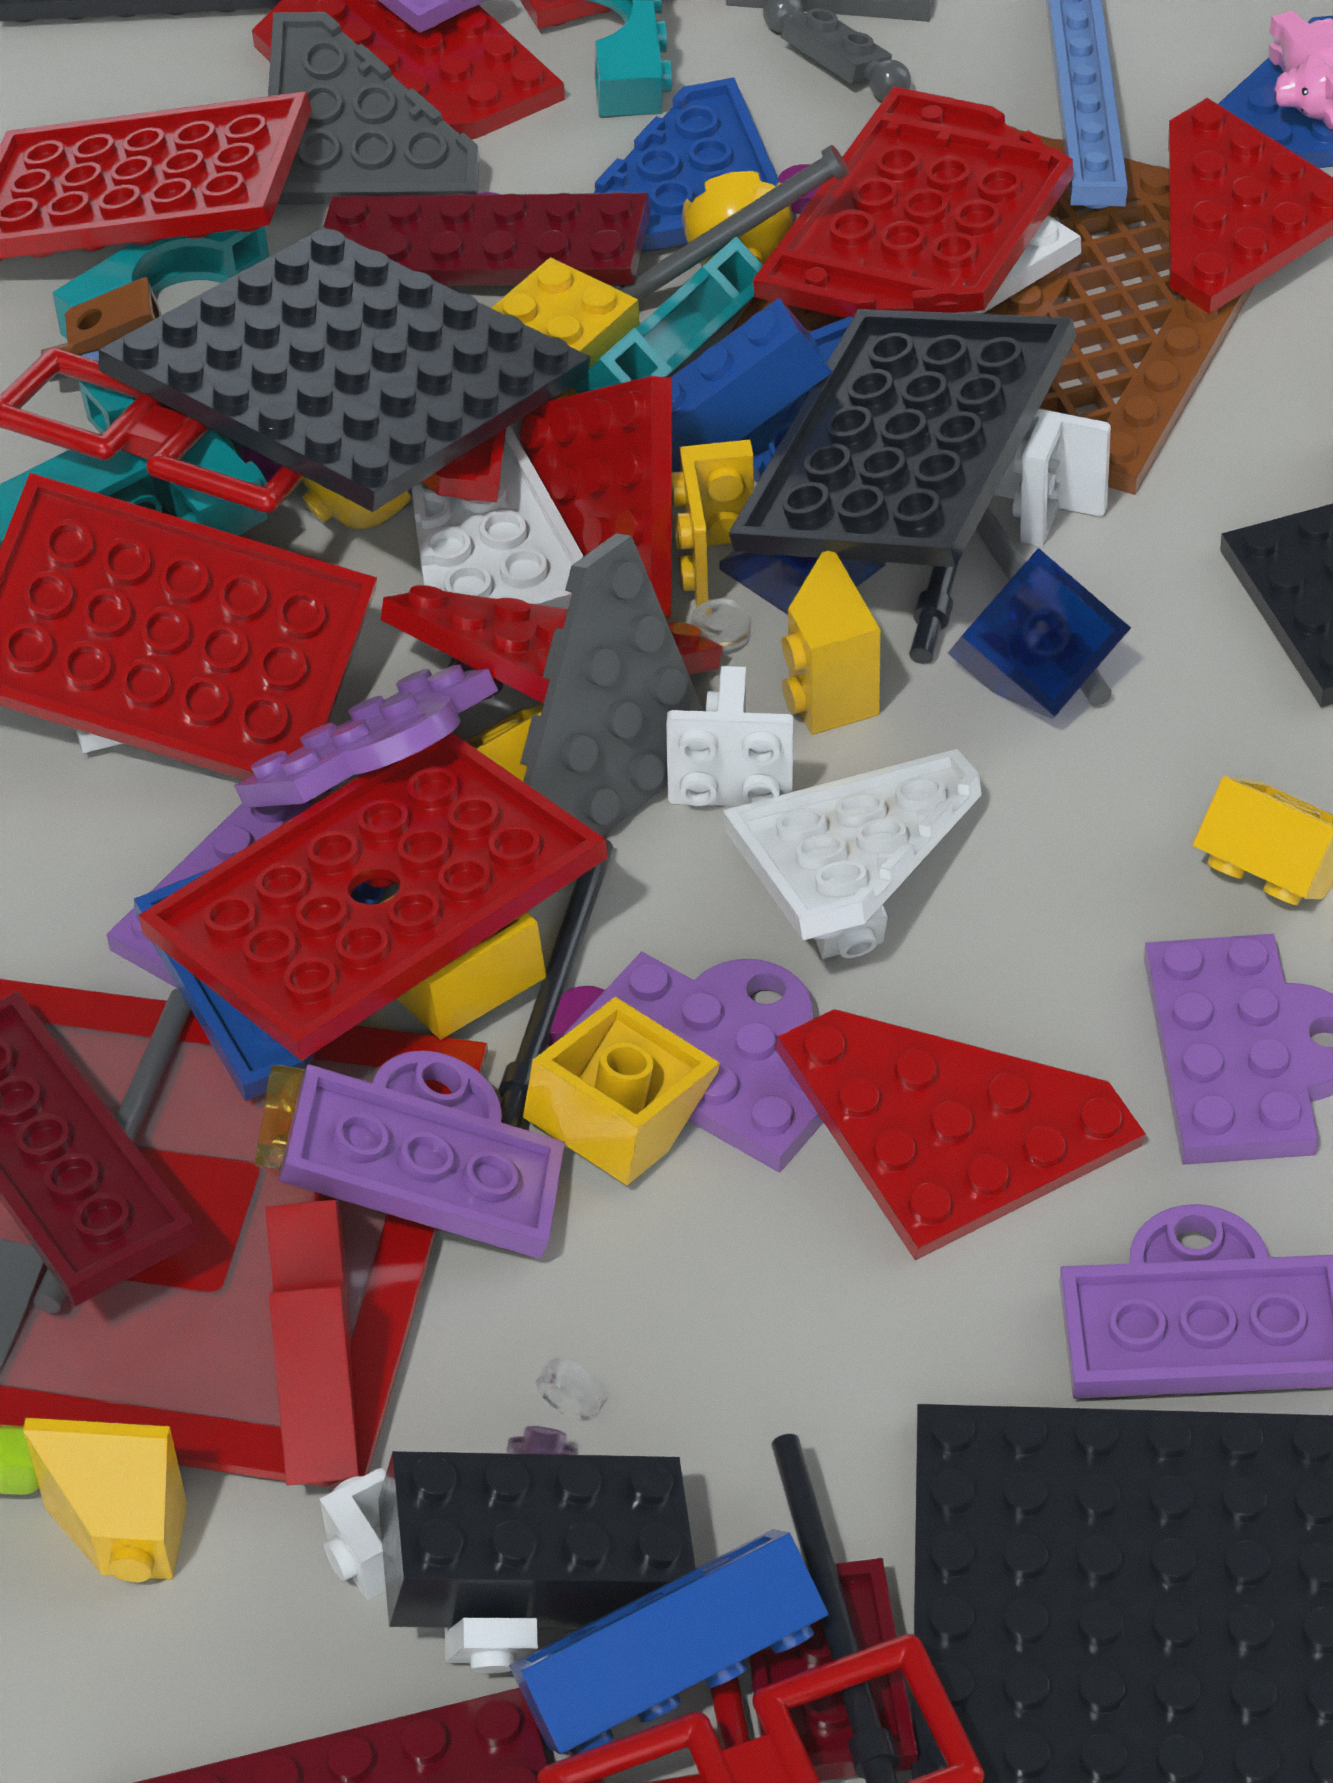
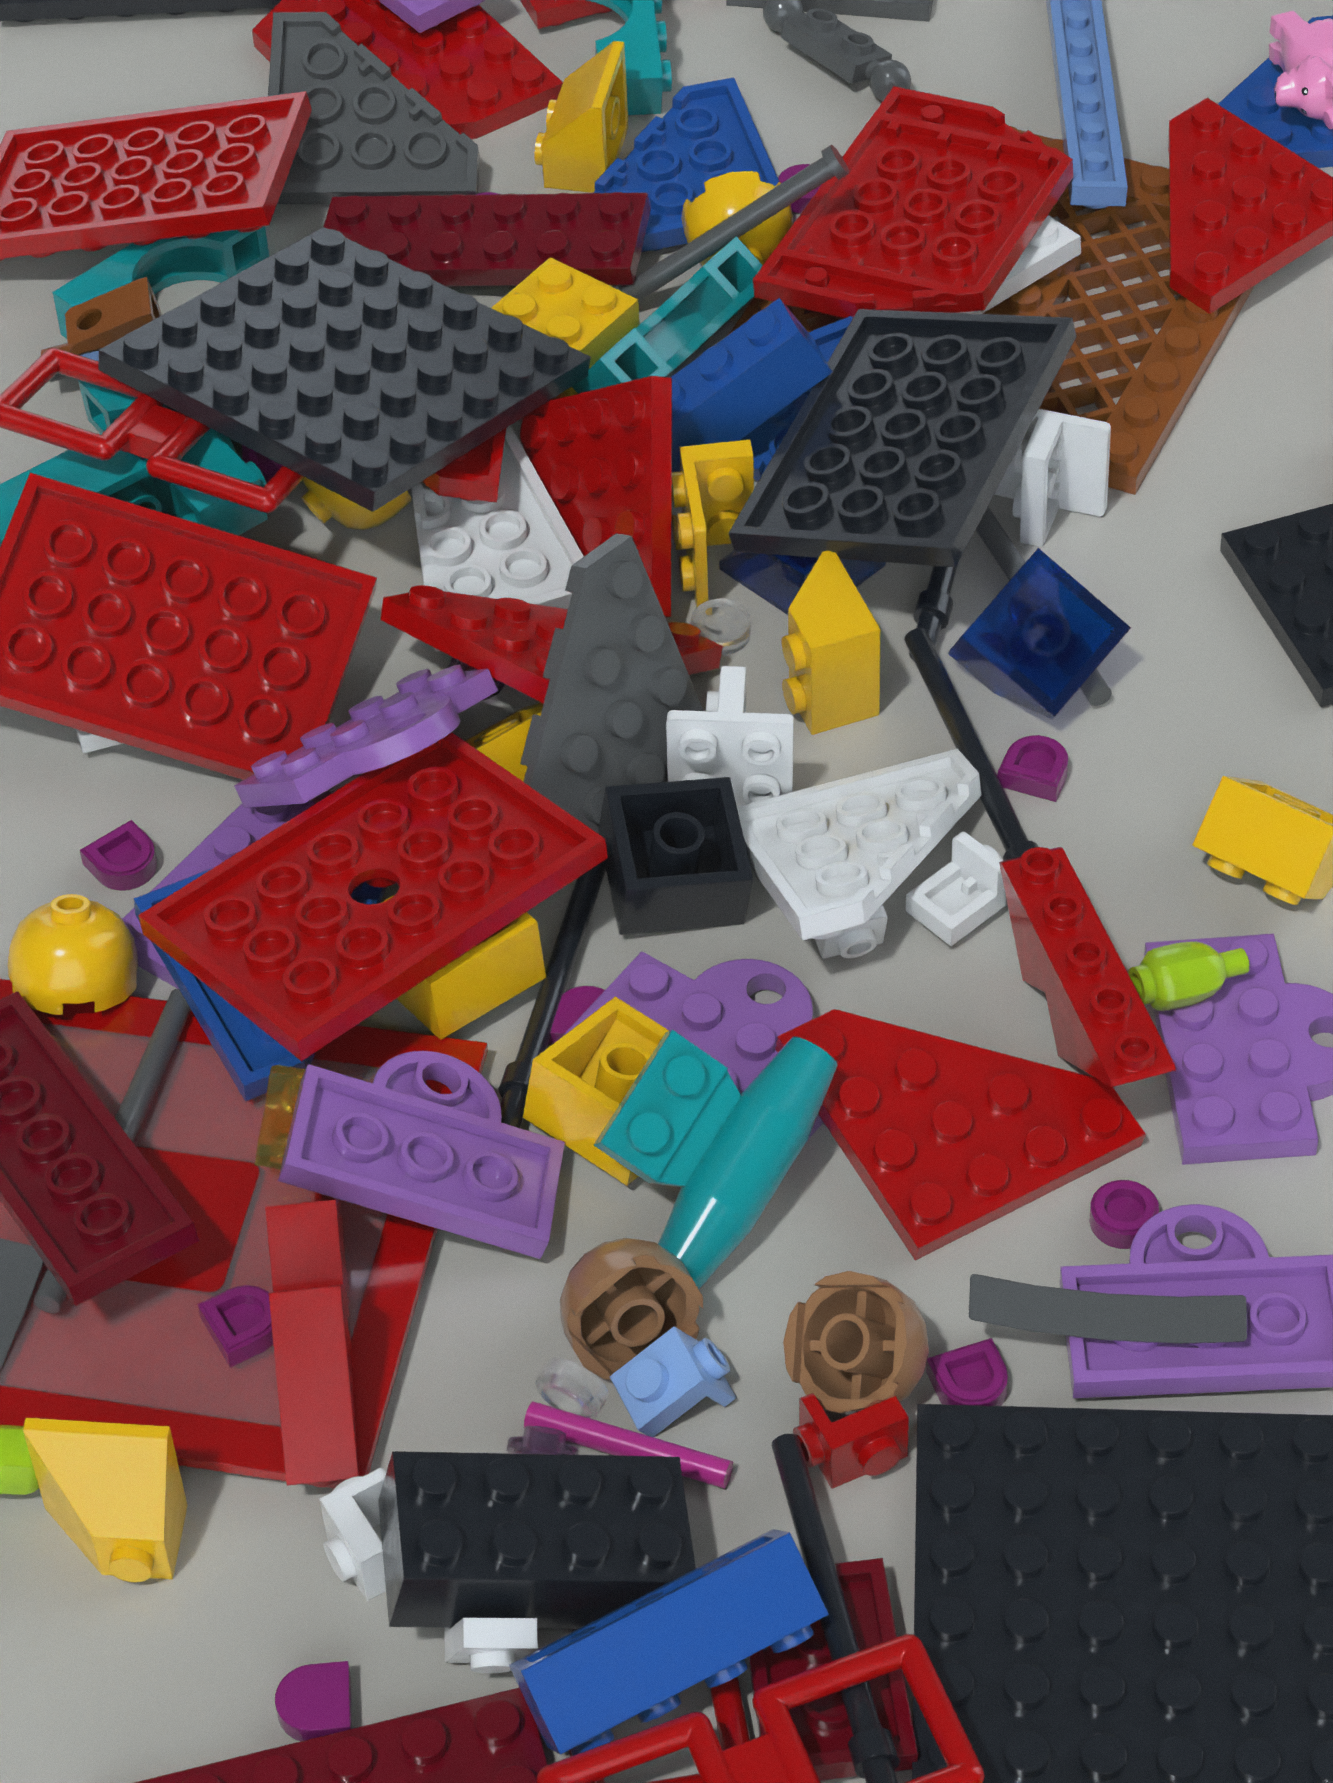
(72, 956): none -> yellow cylinder
(121, 858): none -> magenta tile
(239, 1322): none -> magenta tile
(315, 1700): none -> magenta tile
(585, 123): none -> yellow slope
(625, 1300): none -> medium nougat cylinder
(625, 1442): none -> dark pink bar
(671, 1379): none -> light blue bracket
(675, 855): none -> black brick
(722, 1147): none -> teal plate
(856, 1343): none -> medium nougat cylinder
(856, 1444): none -> red bracket
(961, 892): none -> white bracket
(967, 742): none -> black bar
(969, 1375): none -> magenta tile
(1035, 767): none -> magenta tile
(1070, 957): none -> red slope
(1108, 1315): none -> dark grey sticker
(1120, 1211): none -> magenta tile
(1185, 973): none -> lime plant

